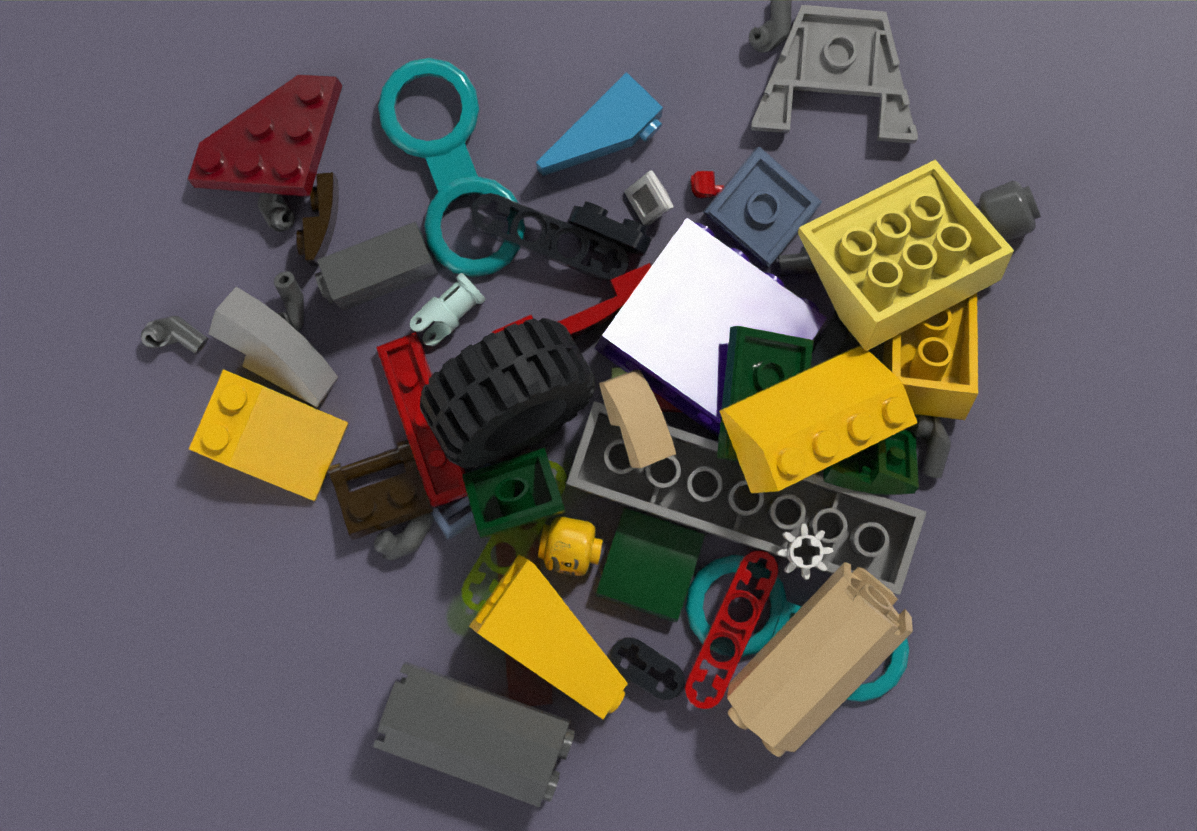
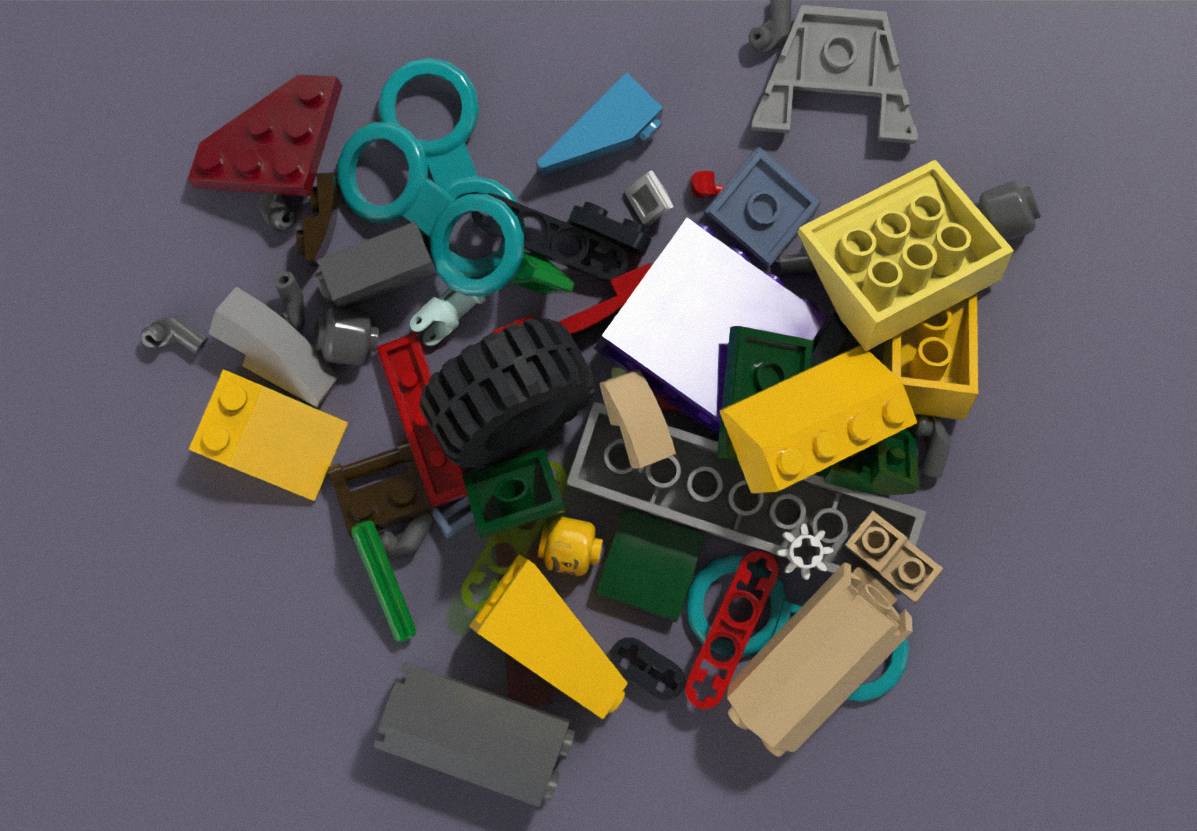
(345, 336): none -> dark grey head
(383, 581): none -> green axle
(431, 208): none -> teal bar
(541, 276): none -> green slope
(894, 557): none -> tan slope

